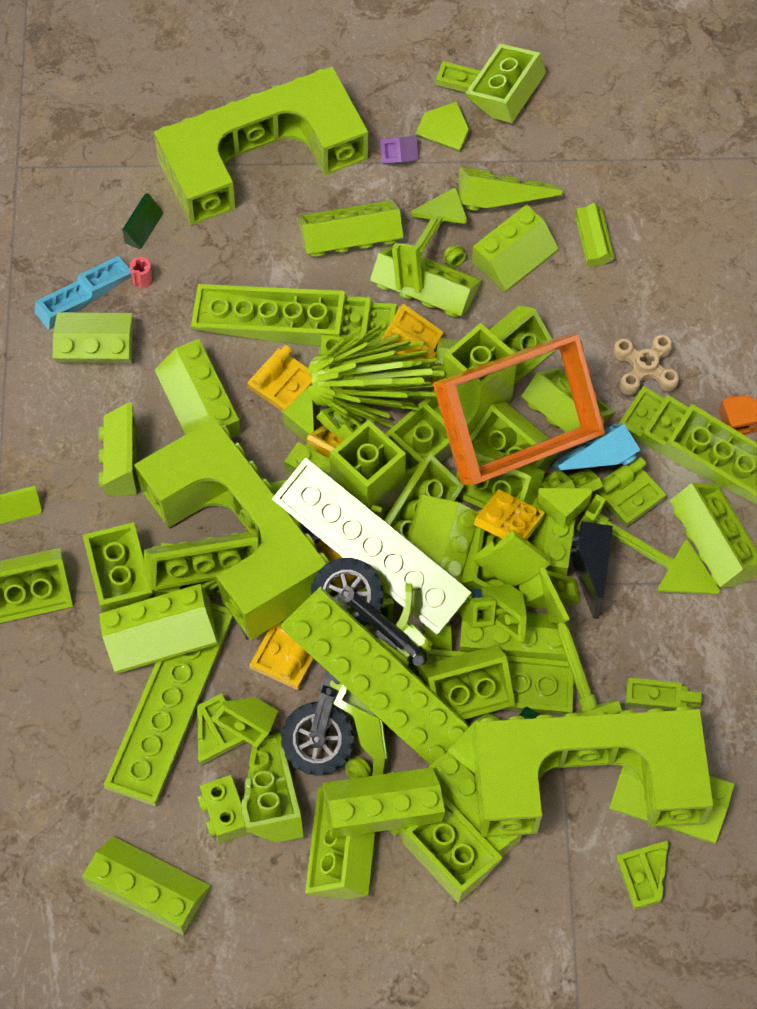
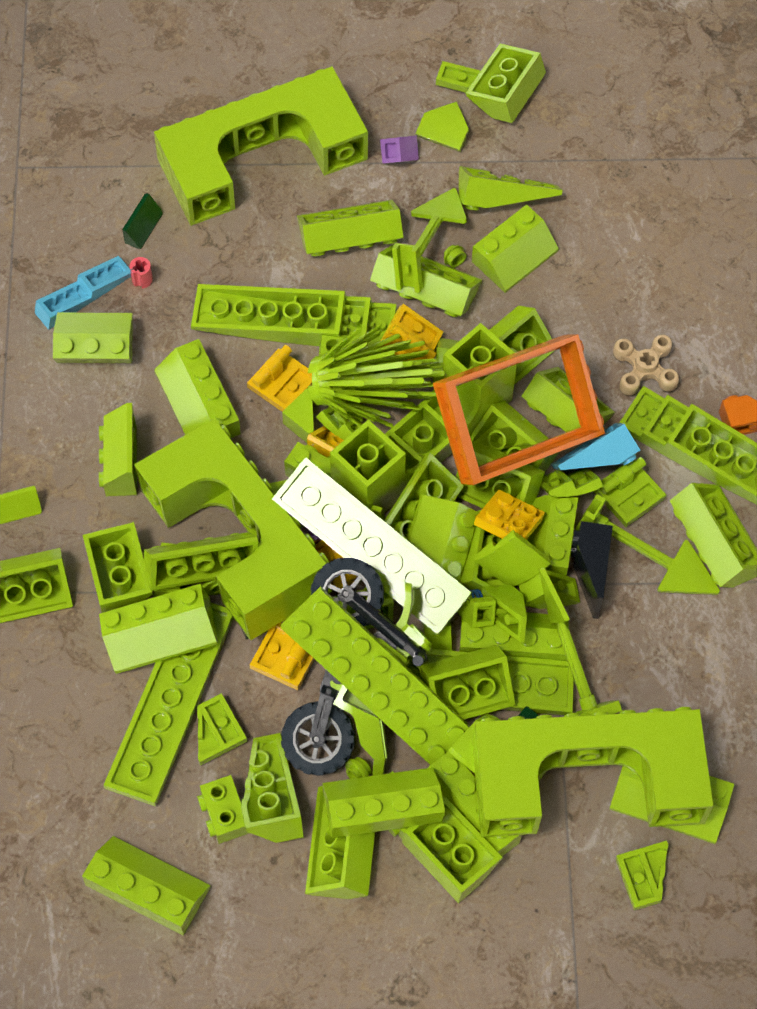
(246, 718): lime slope -> none
(563, 503): lime slope -> none
(594, 235): lime piece -> none
(660, 694): lime hinge -> none

